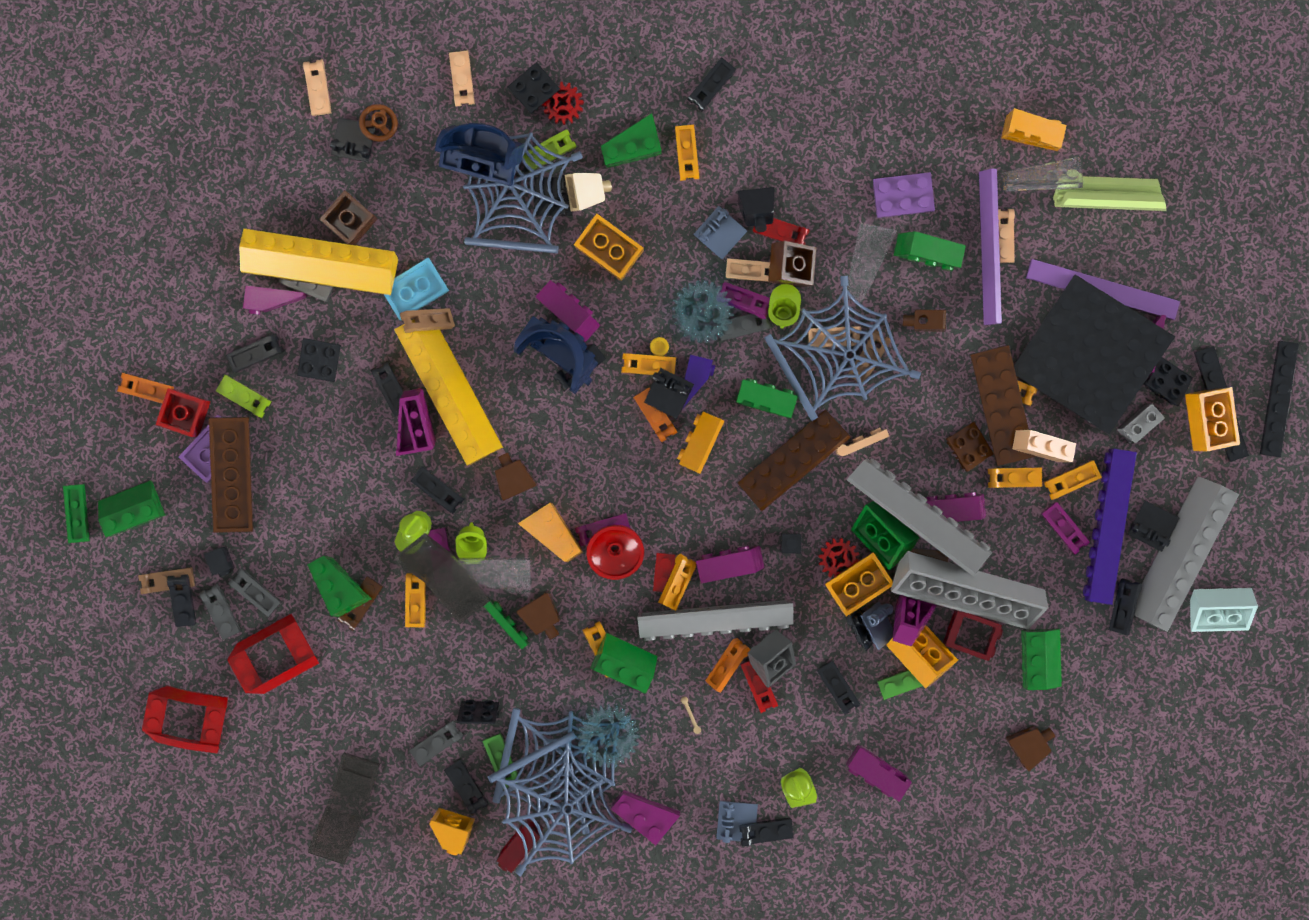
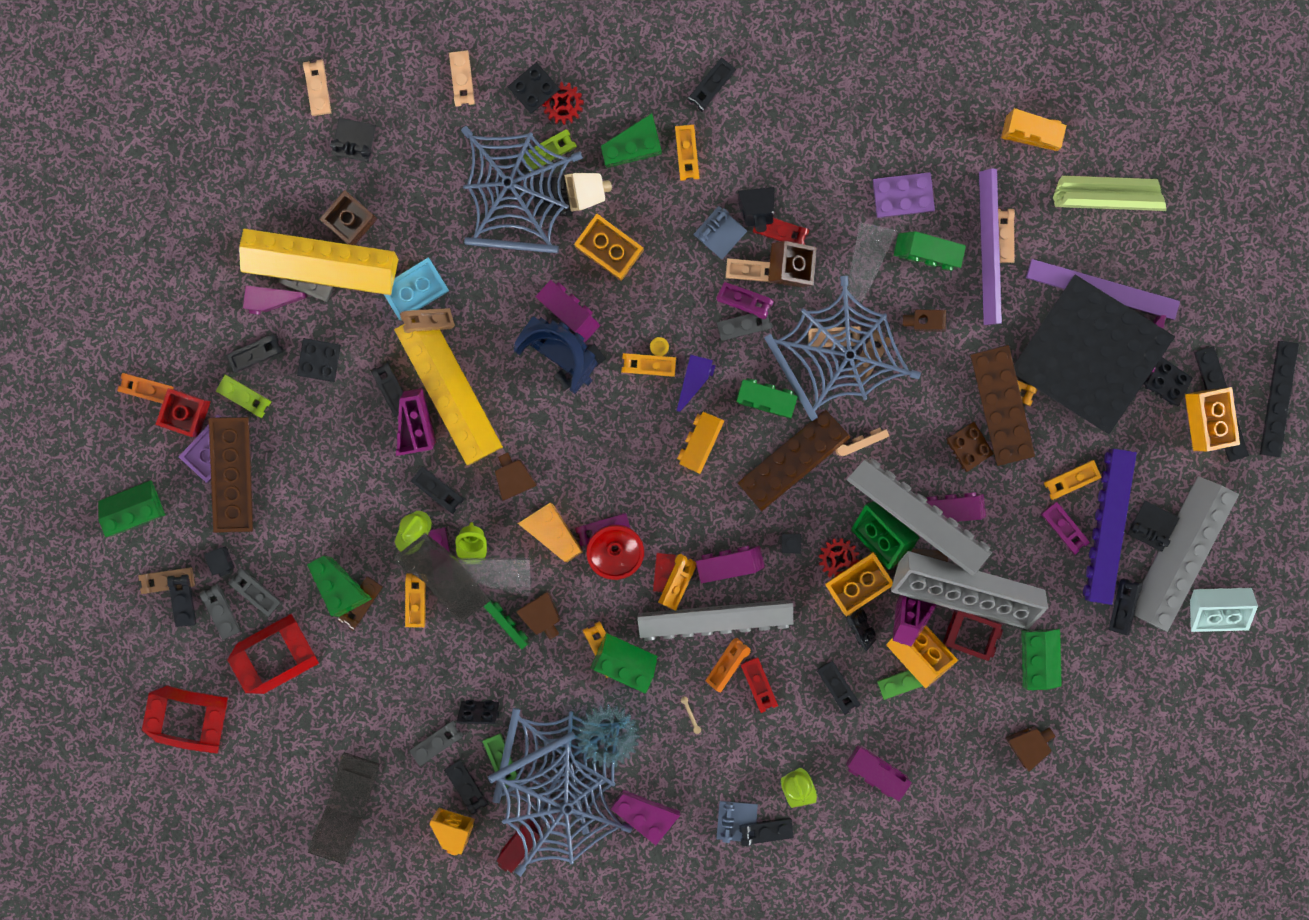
(76, 513): green plate -> none
(378, 116): dark orange piece -> none
(483, 152): dark blue piece -> none
(655, 417): orange plate -> none
(668, 393): black hinge -> none
(689, 323): clear light blue gear -> none
(772, 657): dark grey slope -> none
(784, 305): lime piece -> none
(878, 624): sand blue hinge -> none
(1015, 477): light orange plate -> none
(1044, 446): light nougat brick -> none
(1053, 175): clear wing -> none
(1140, 423): light grey hinge -> none

